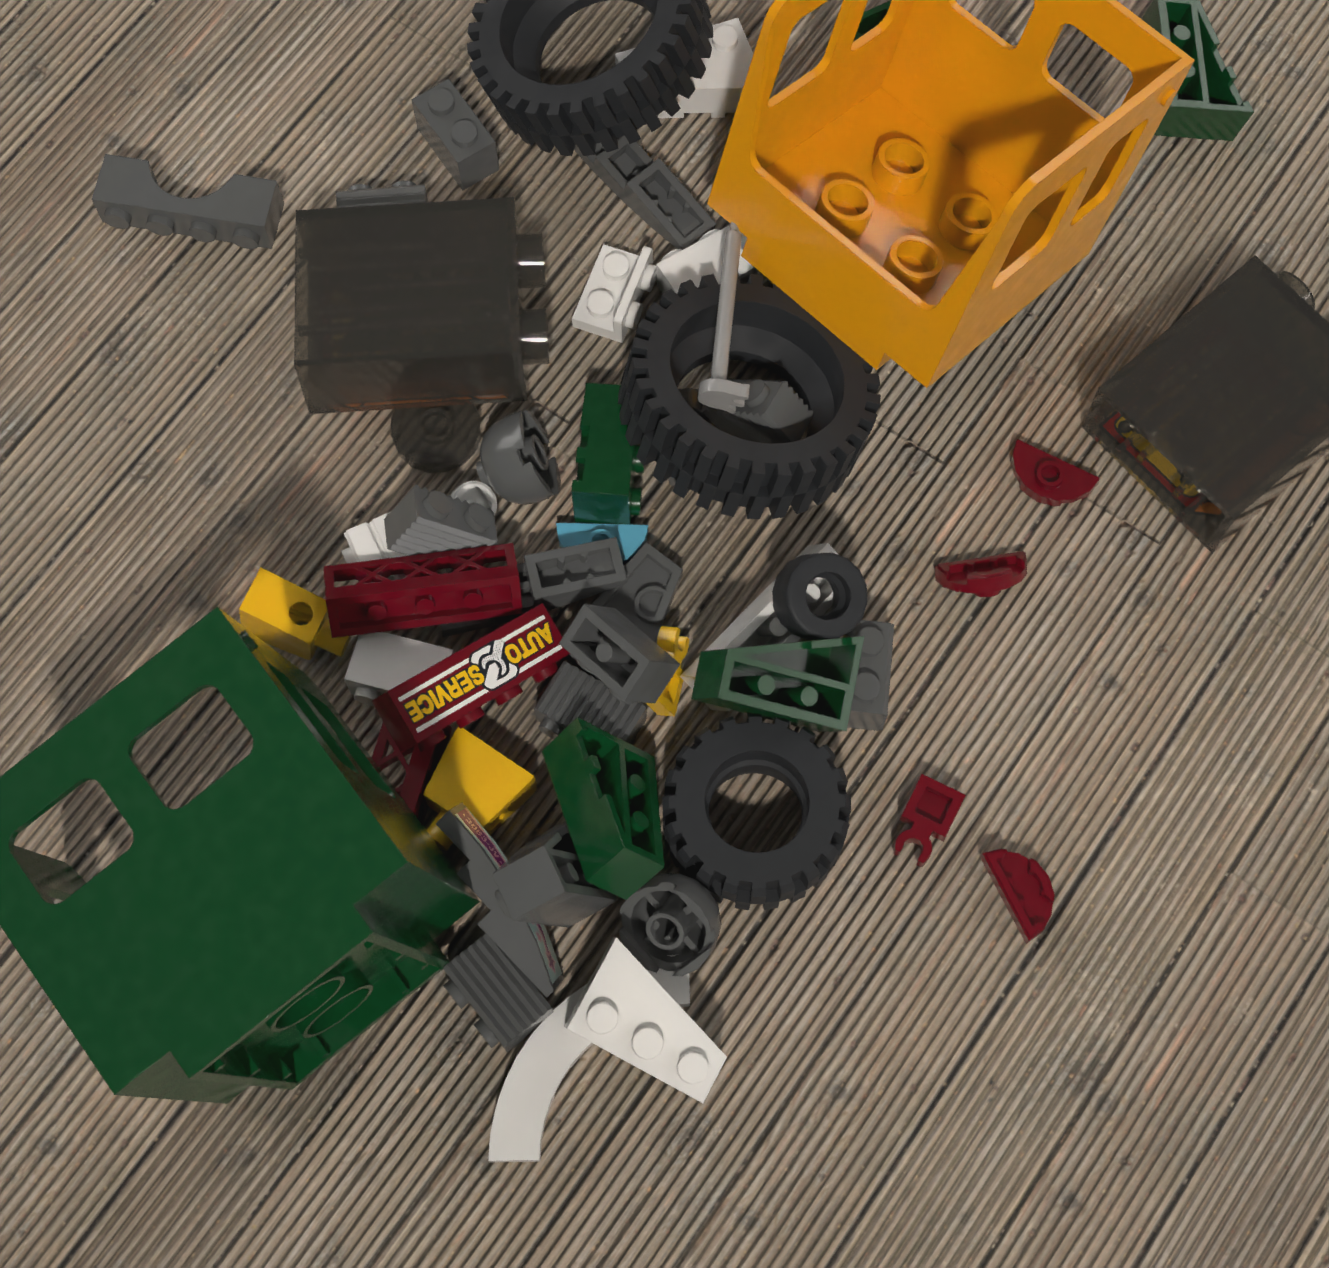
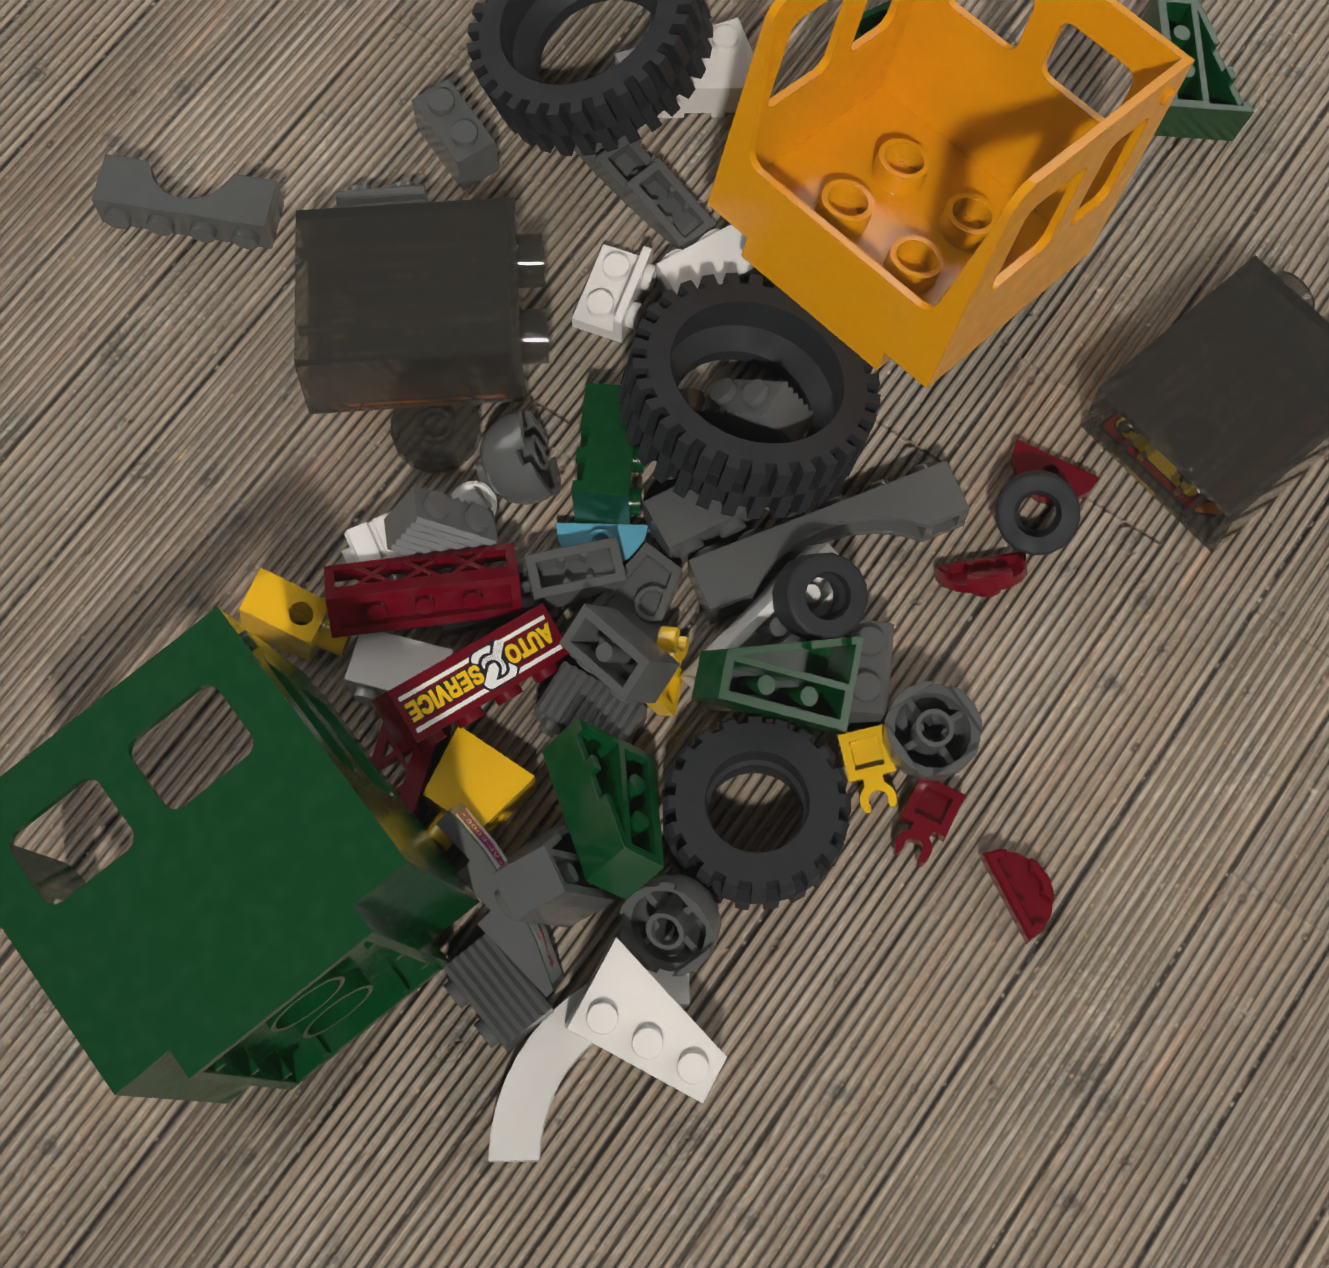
(685, 528): none -> dark grey brick
(717, 390): light grey piece -> none
(868, 761): none -> yellow plate
(911, 507): none -> dark grey arch
(932, 731): none -> dark grey cylinder
(1037, 541): none -> black tyre

